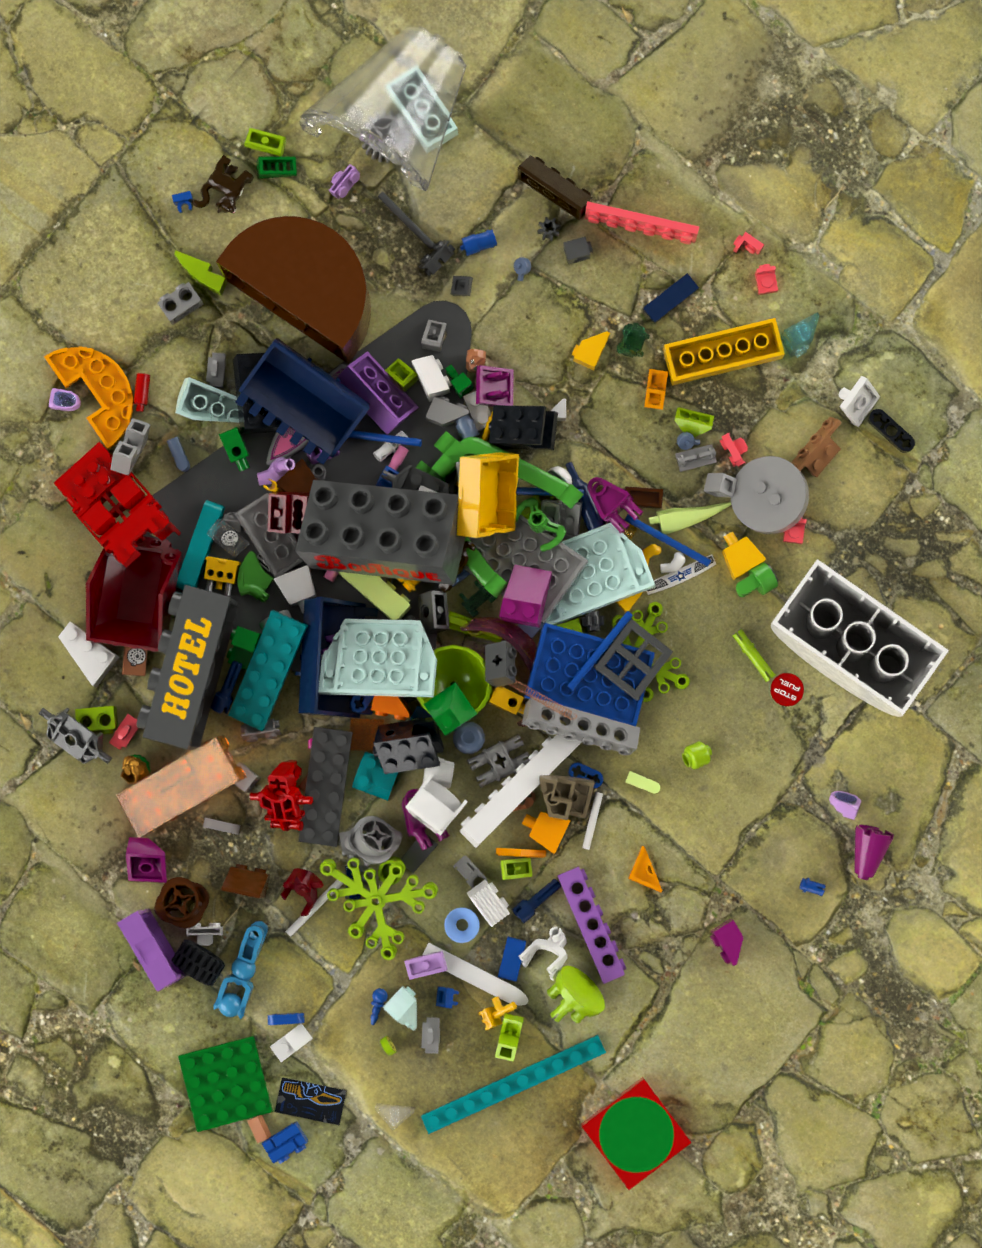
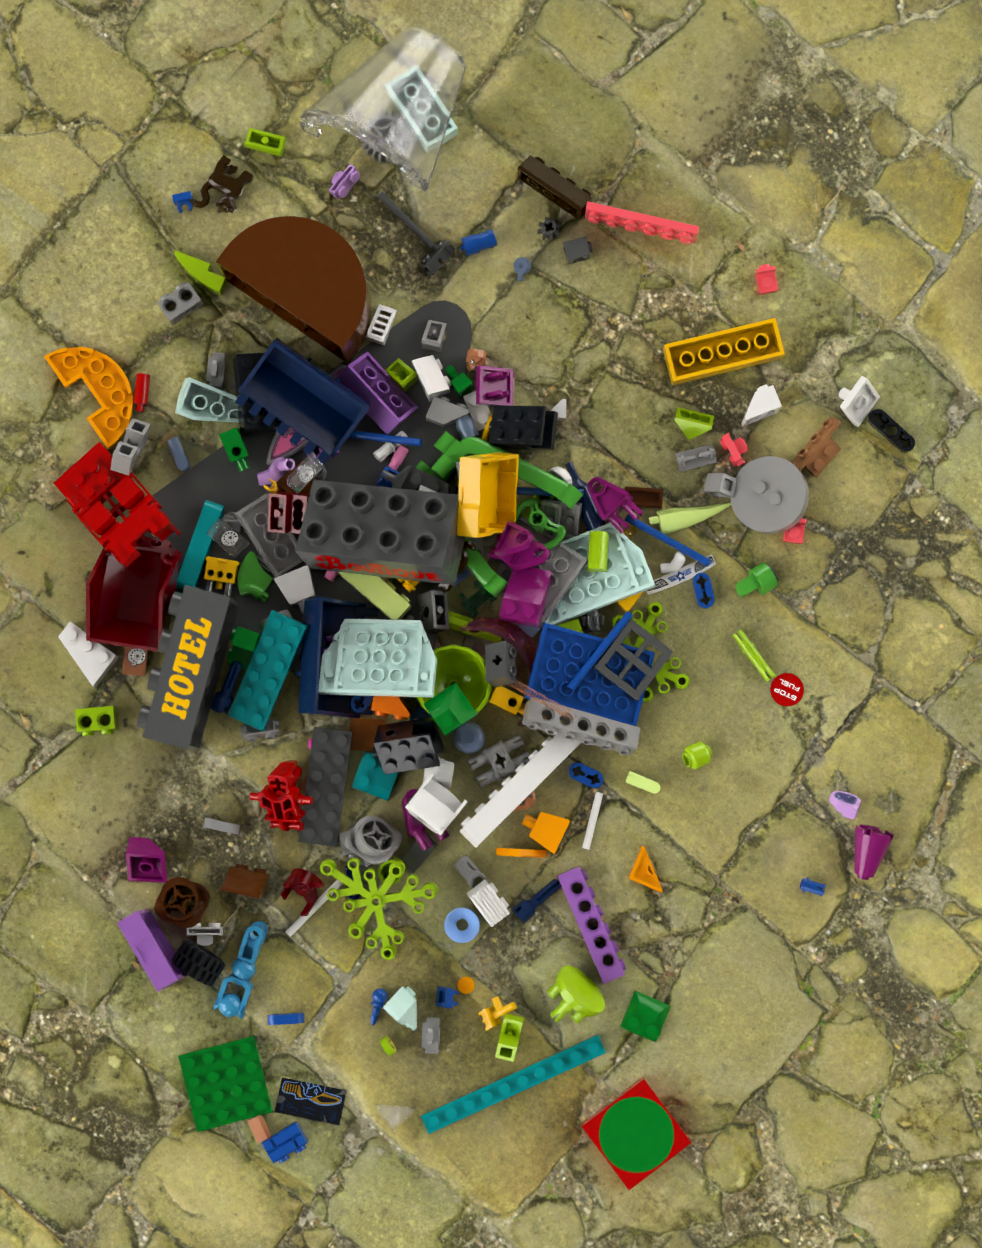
(64, 400): rock -> none
(86, 744): dark grey plate -> none
(124, 732): coral piece -> none
(135, 768): pearl gold piece -> none
(180, 786): clear orange piece -> none
(251, 780): light grey brick -> none
(268, 160): green slope -> none
(291, 1042): white slope -> none
(304, 472): none -> clear slope
(376, 338): none -> white slope
(425, 965): lavender plate -> none
(461, 285): dark grey tile -> none
(465, 985): none -> light orange sticker
(480, 978): white piece -> none
(510, 961): blue slope -> none
(516, 868): lime slope -> none
(518, 548): none -> magenta piece
(554, 944): white piece -> none
(566, 795): dark tan slope -> none
(590, 350): yellow slope -> none
(598, 551): none -> lime brick
(633, 340): clear green piece -> none
(645, 1016): none -> green slope
(651, 550): yellow arm -> none
(656, 389): light orange slope -> none
(670, 298): dark blue tile -> none
(686, 441): sand blue piece -> none
(707, 589): none -> blue beam
(729, 939): magenta slope -> none
(741, 555): yellow torso -> none
(751, 244): coral bracket -> none
(762, 405): none -> white slope
(799, 336): clear light blue slope -> none
(857, 641): white brick -> none

